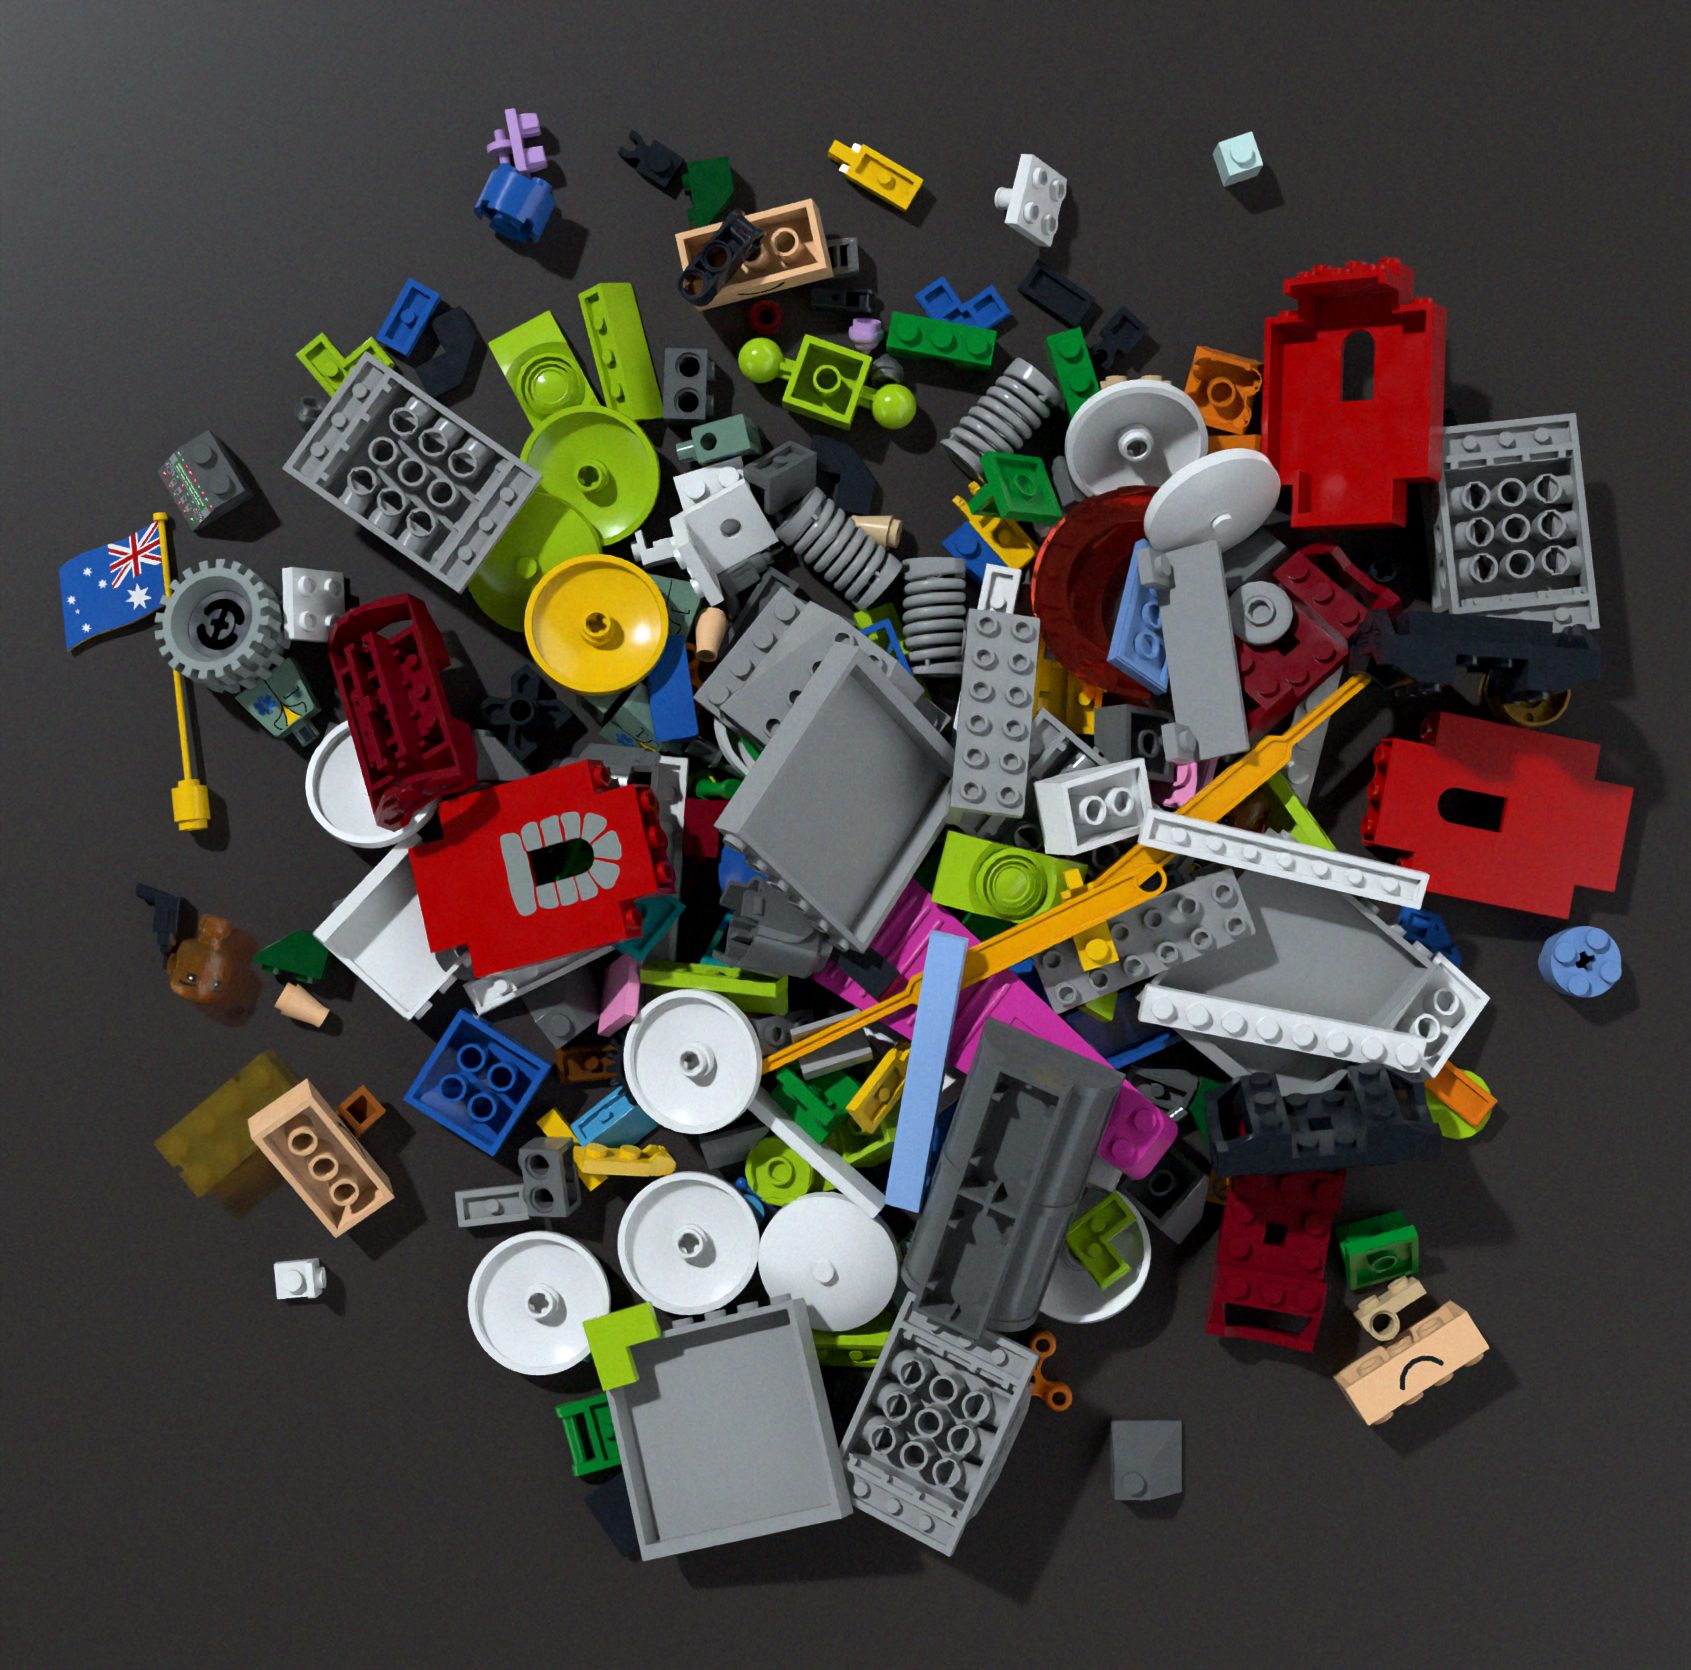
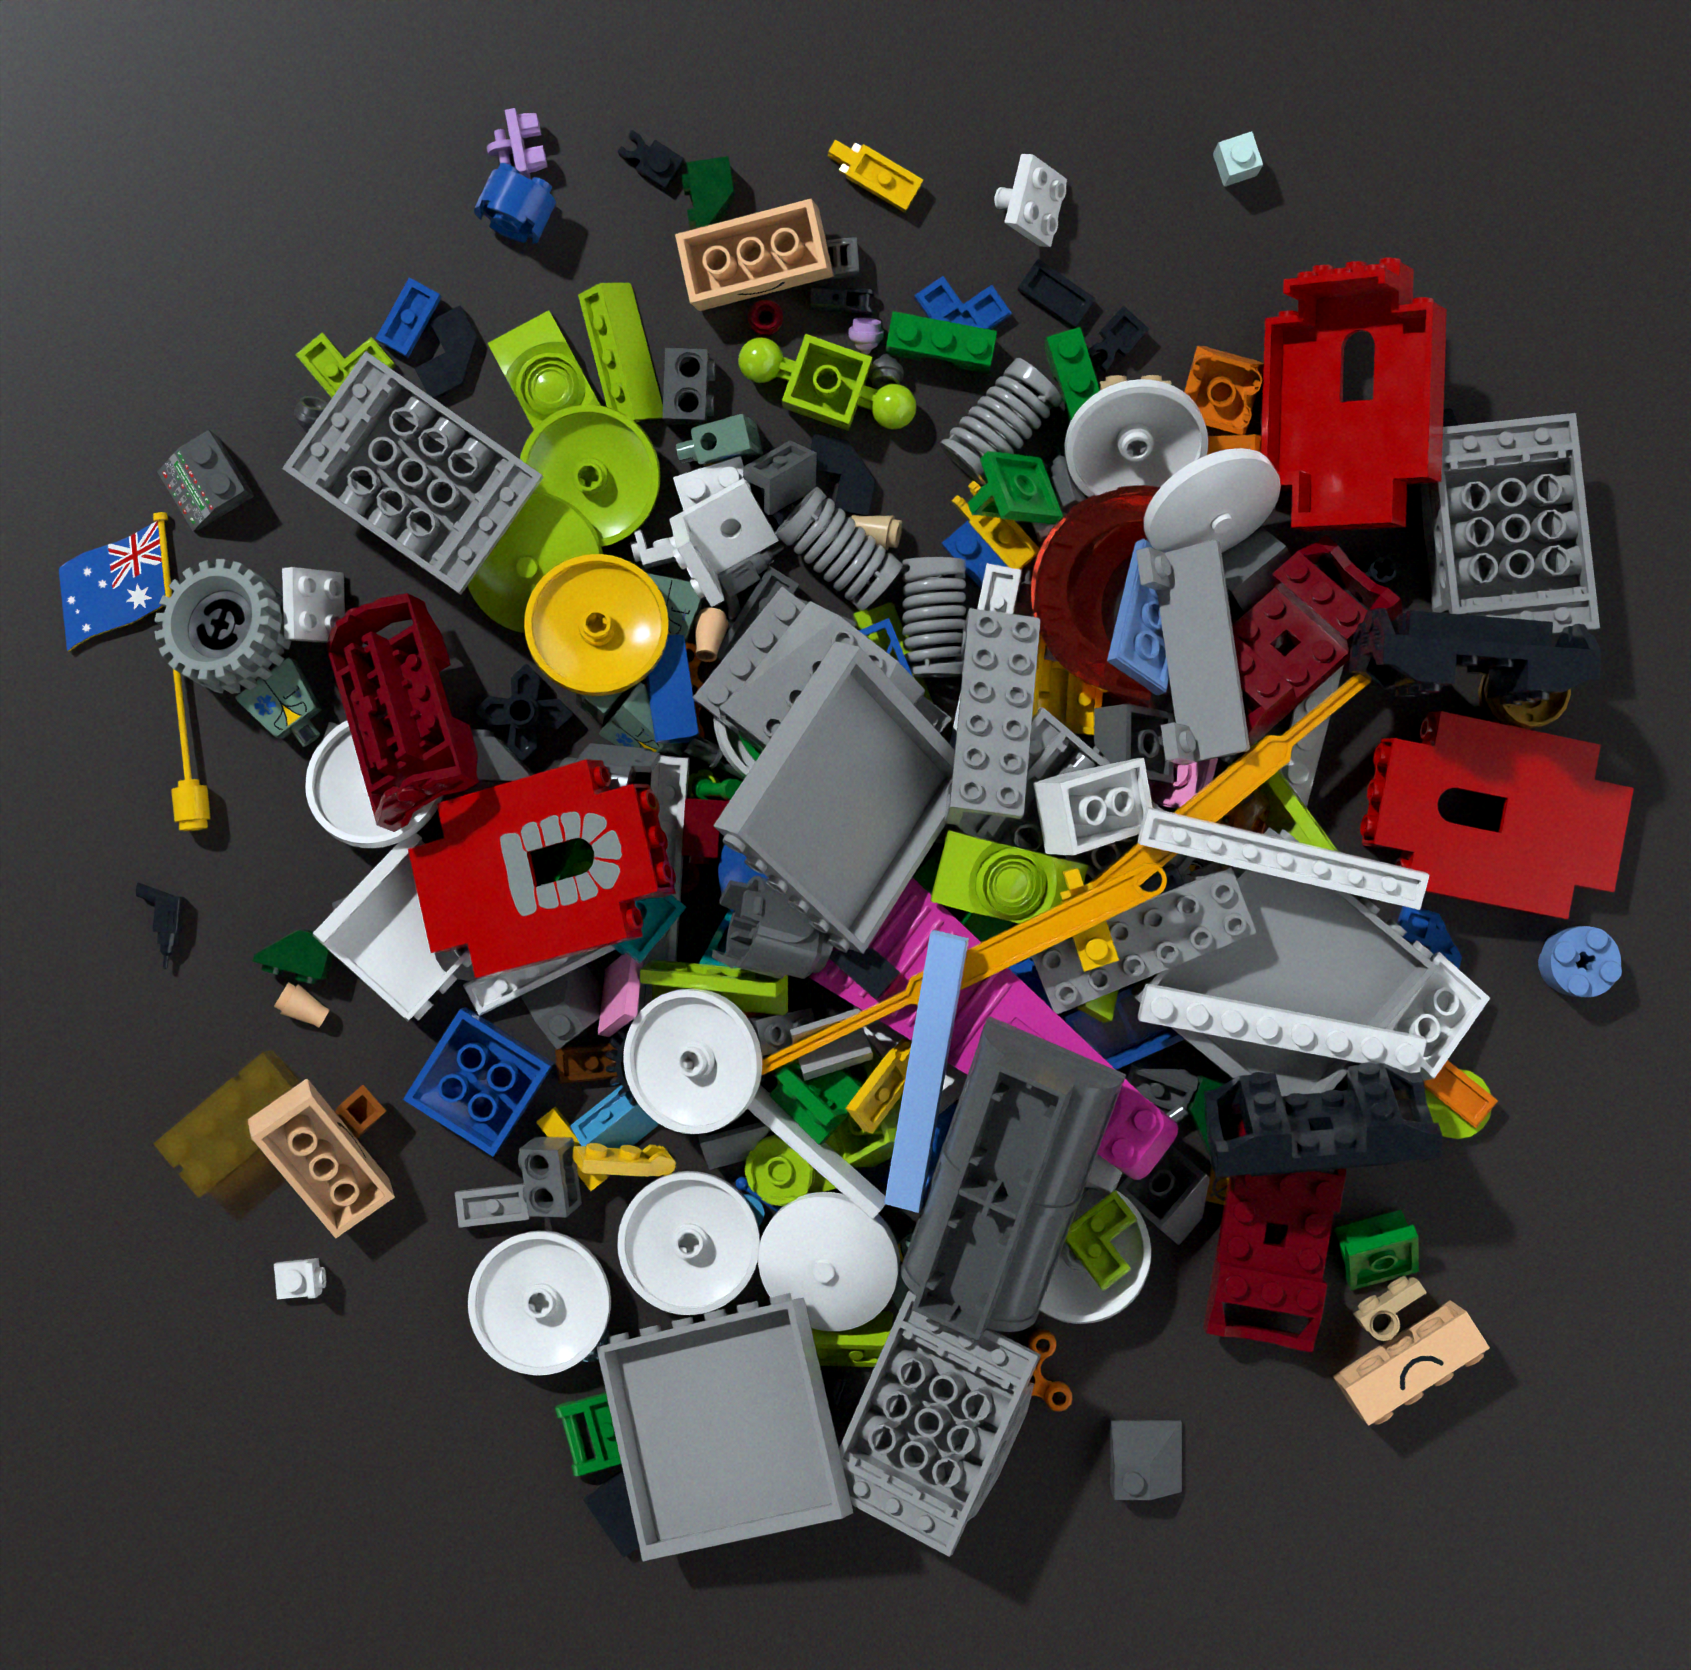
(203, 964): clear orange piece -> none
(611, 1340): lime tile -> none
(726, 240): black piece -> none
(1260, 613): light grey wheel -> none

